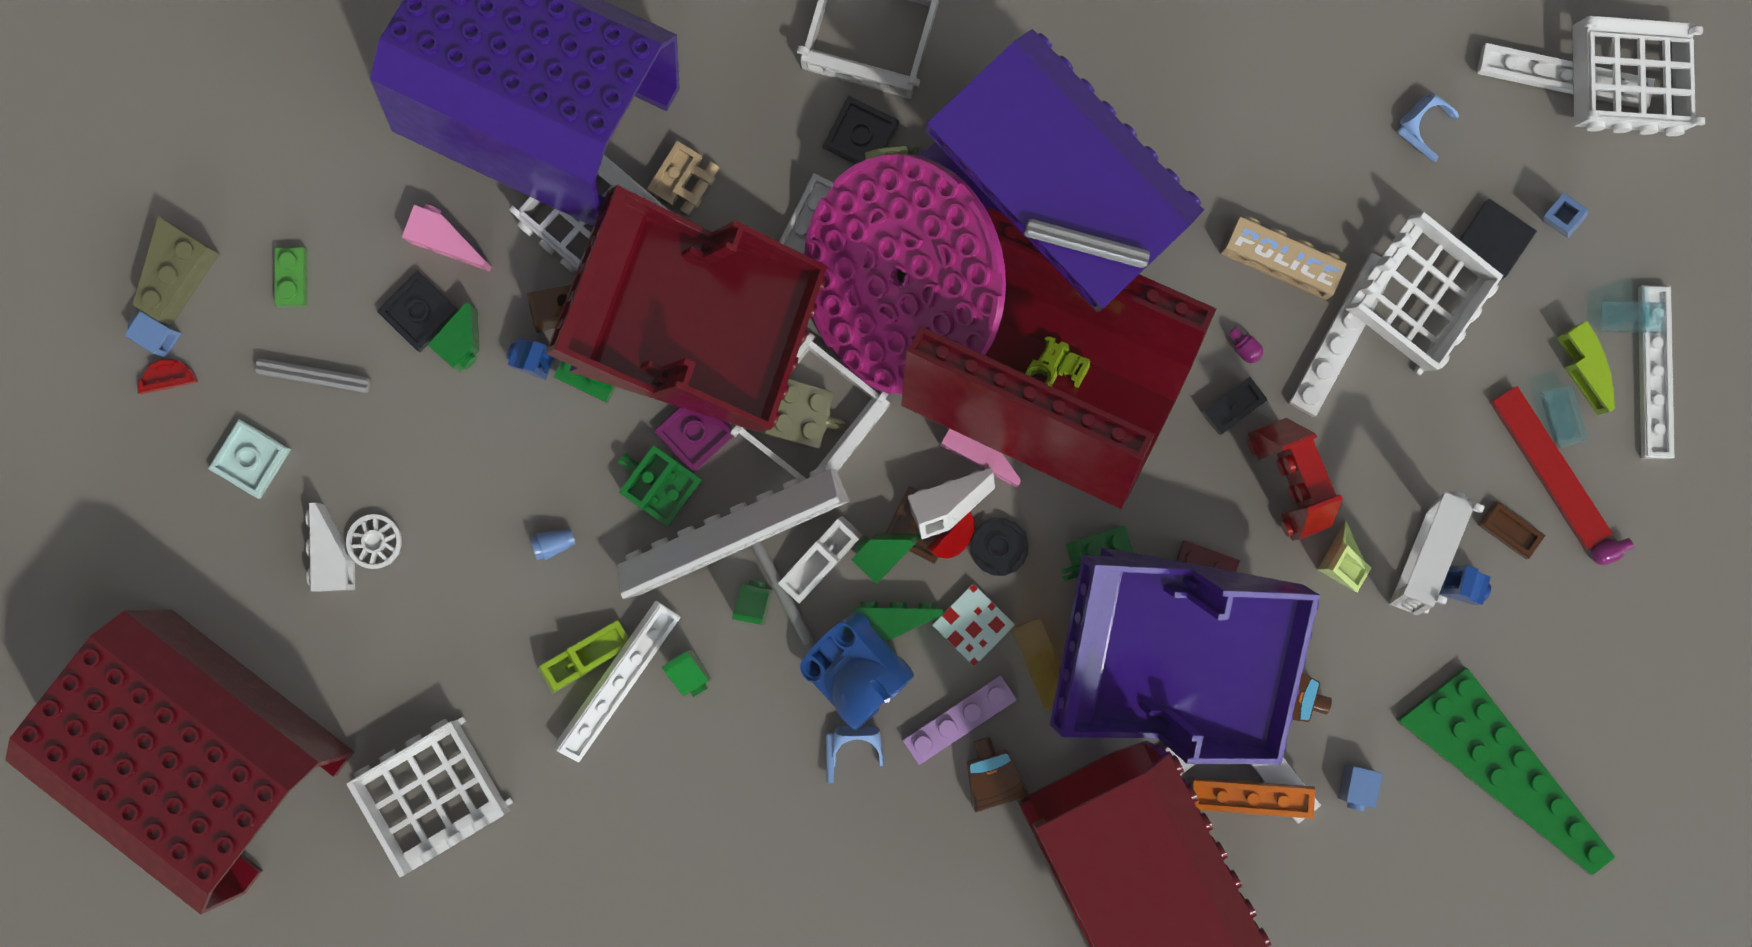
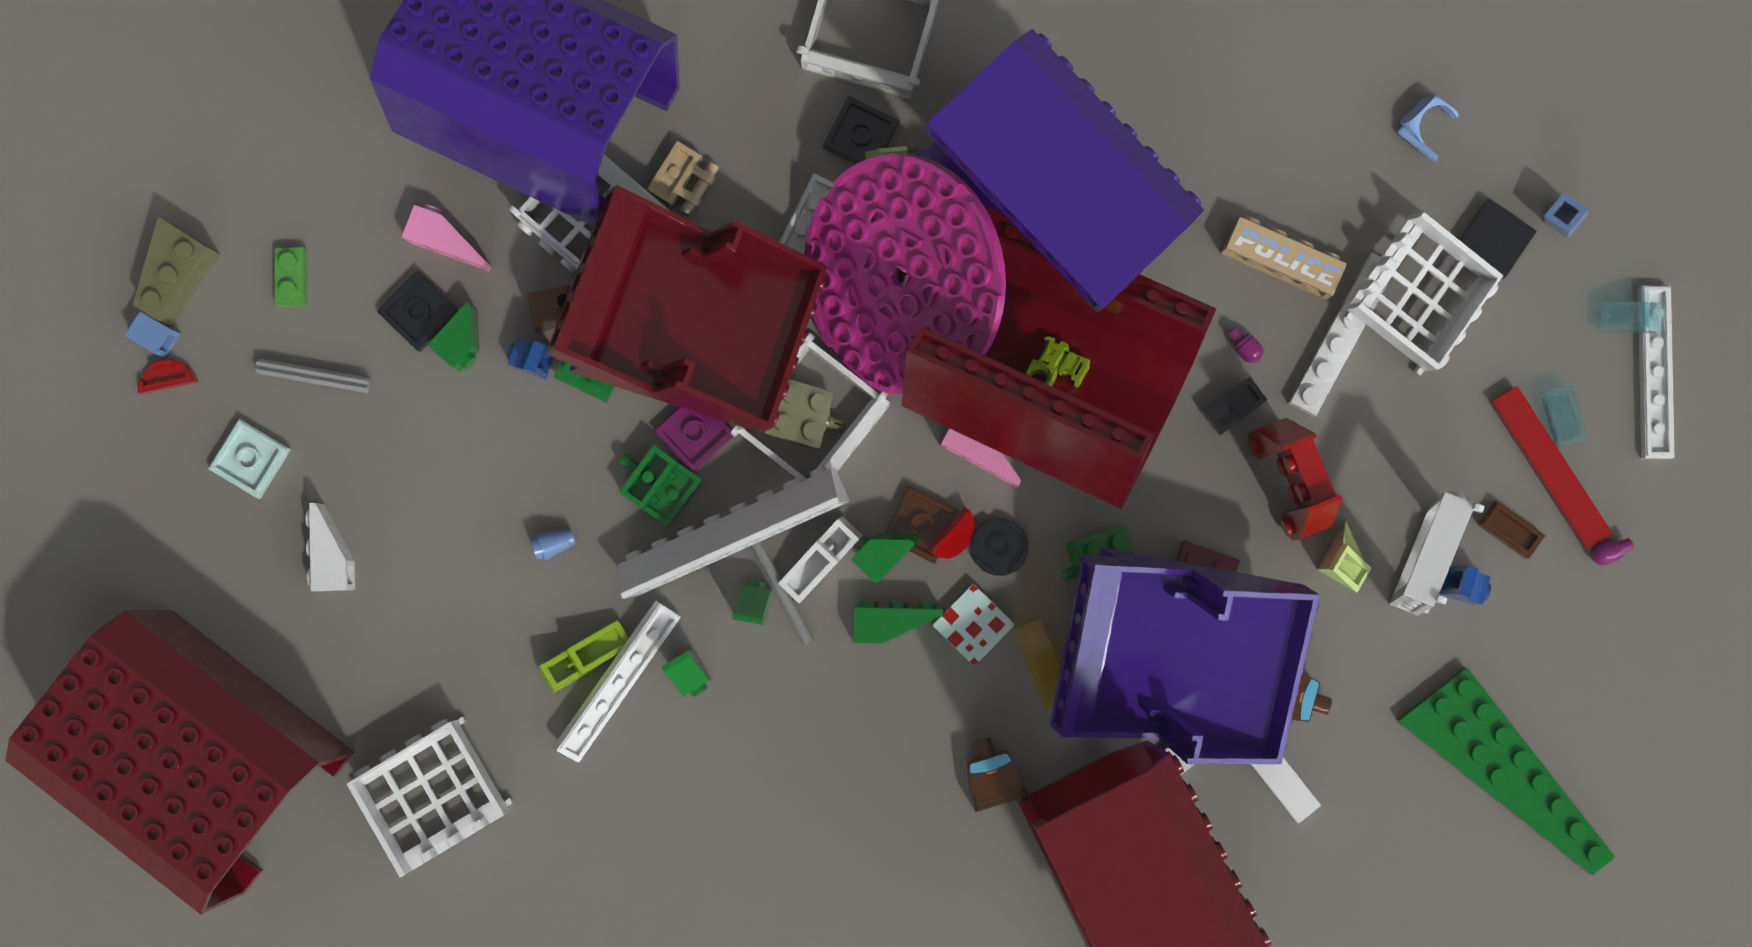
(374, 541): white wheel -> none
(844, 734): light blue helmet -> none
(855, 670): blue piece -> none
(945, 505): white slope -> none
(959, 719): lavender plate -> none
(1087, 243): light grey axle -> none
(1255, 797): orange plate -> none
(1360, 787): medium blue brick -> none
(1550, 73): white plate -> none
(1589, 367): lime slope -> none
(1682, 74): white window -> none

